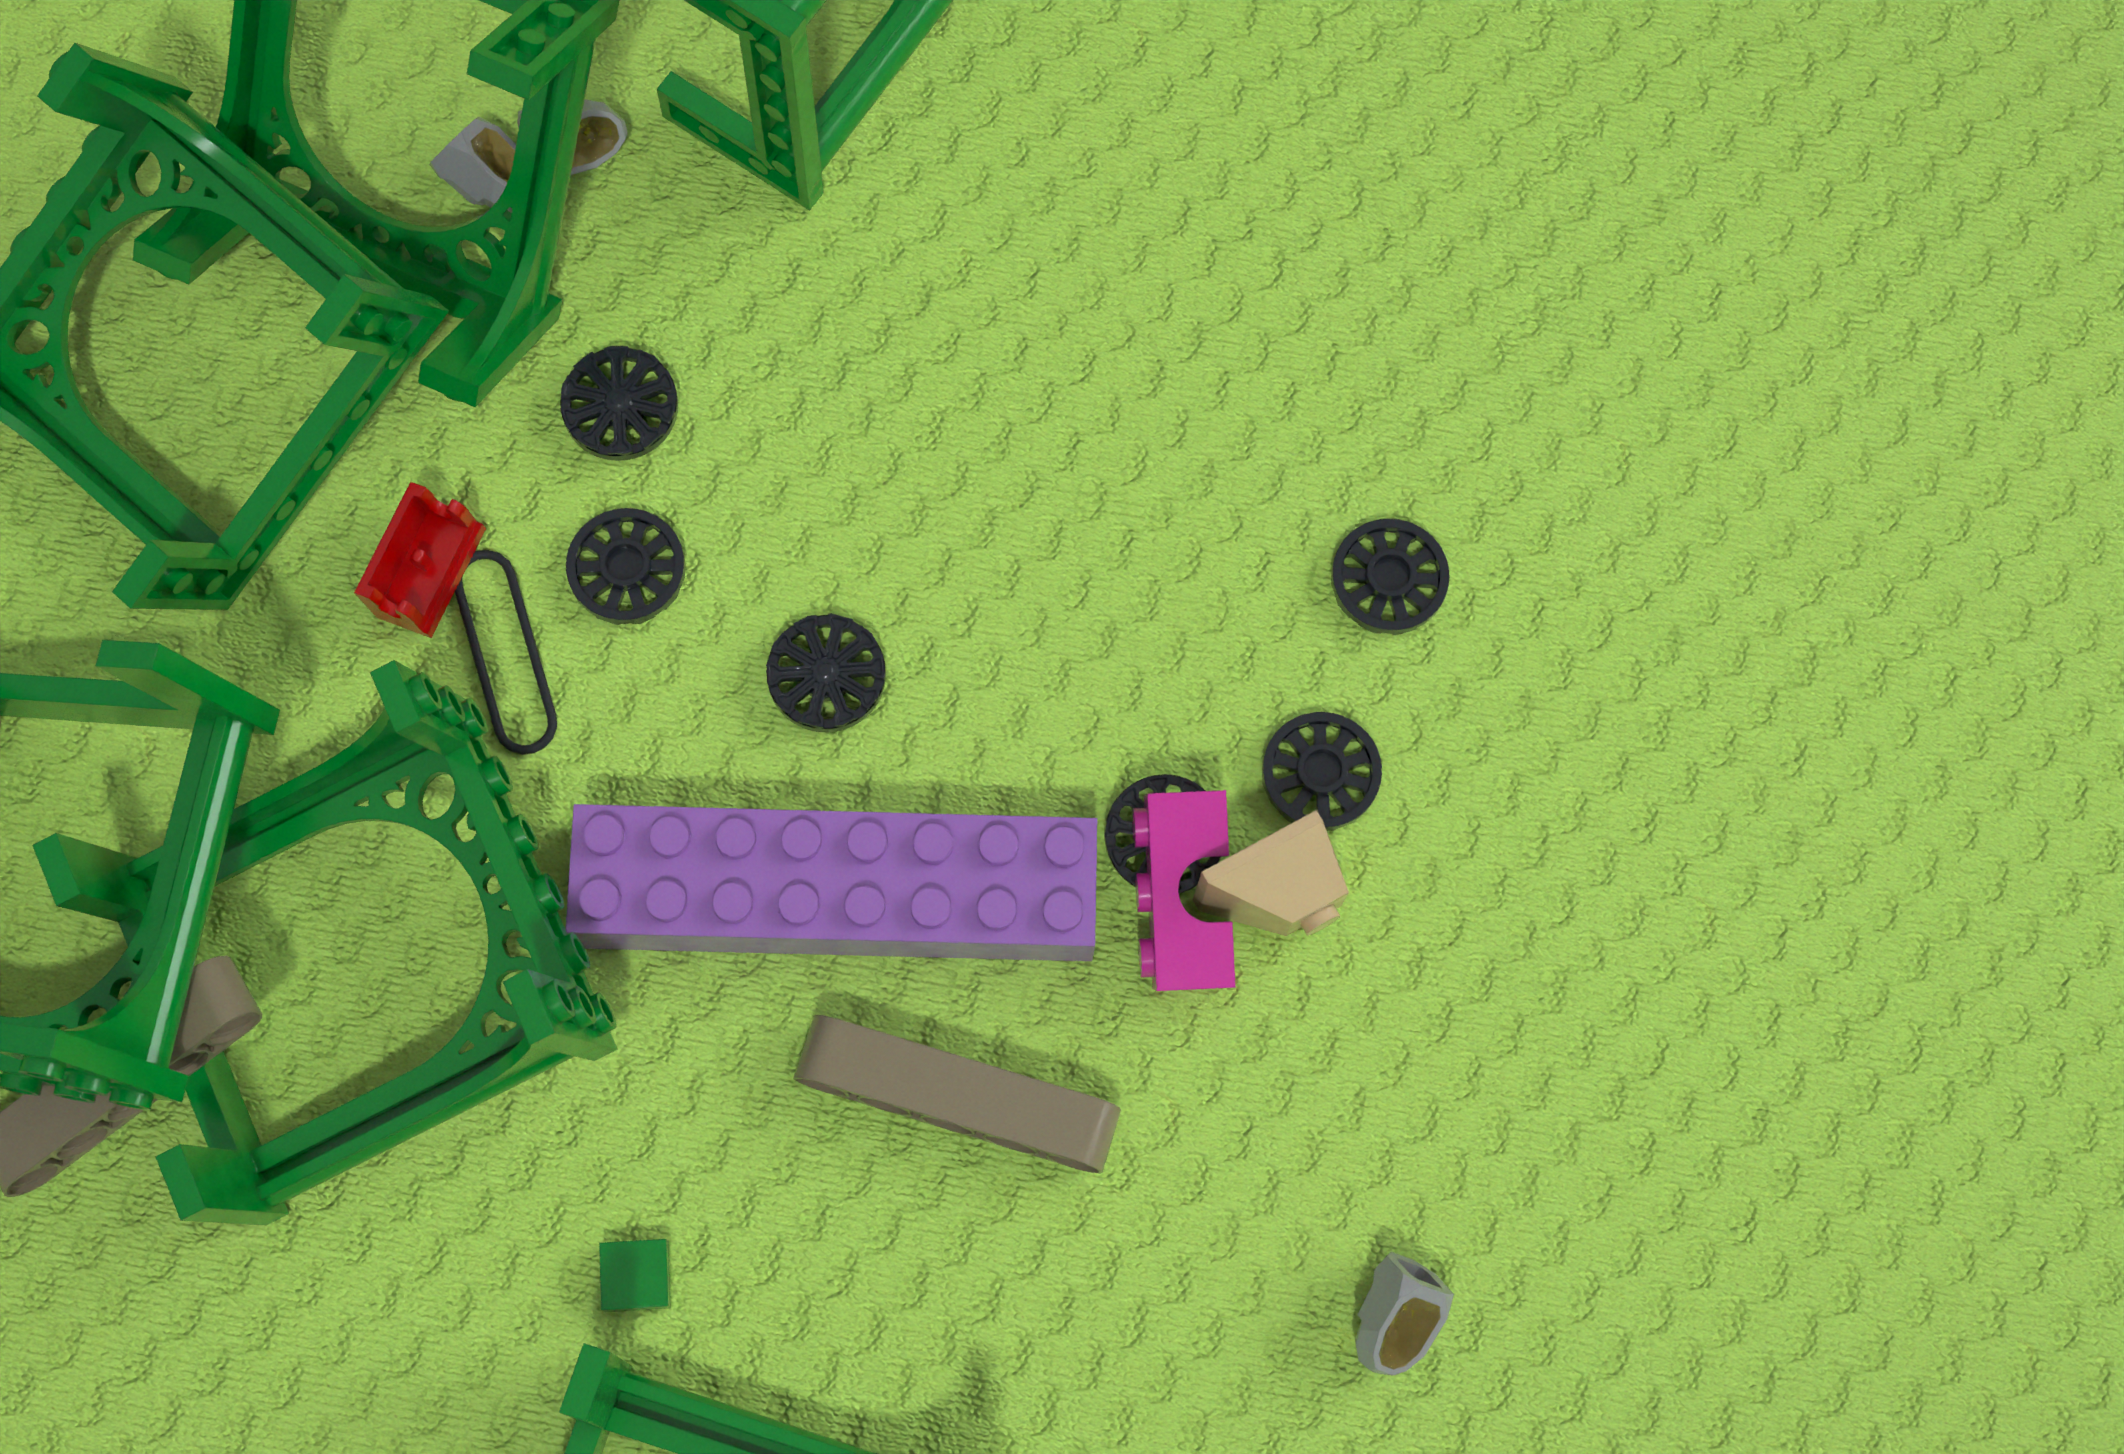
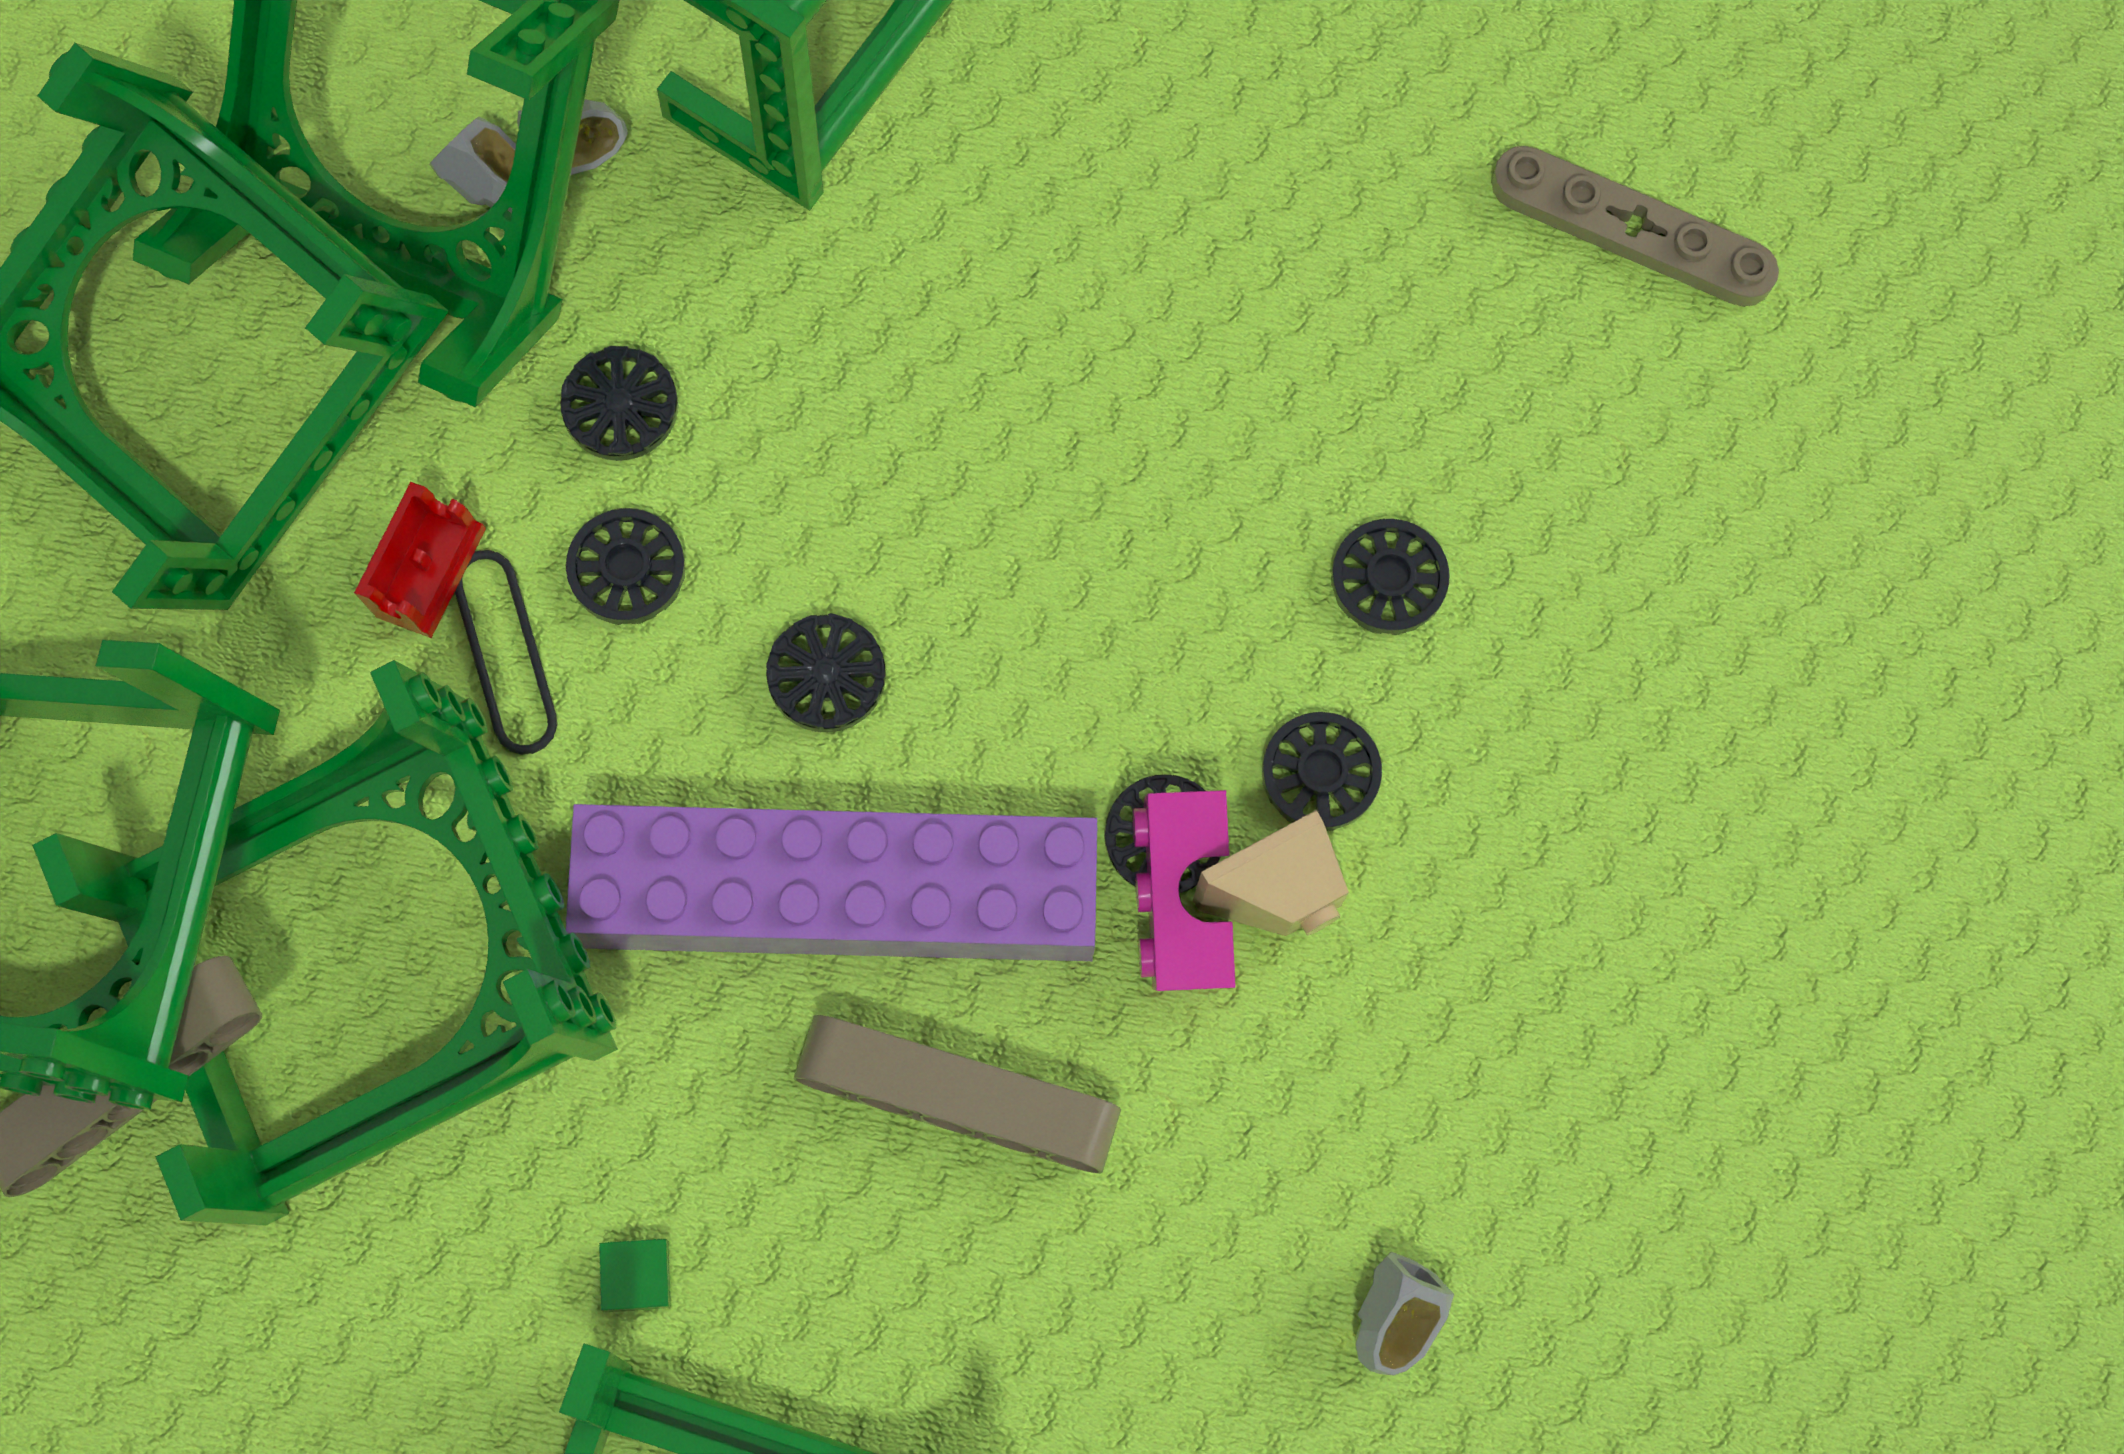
(1689, 251): none -> dark tan piece

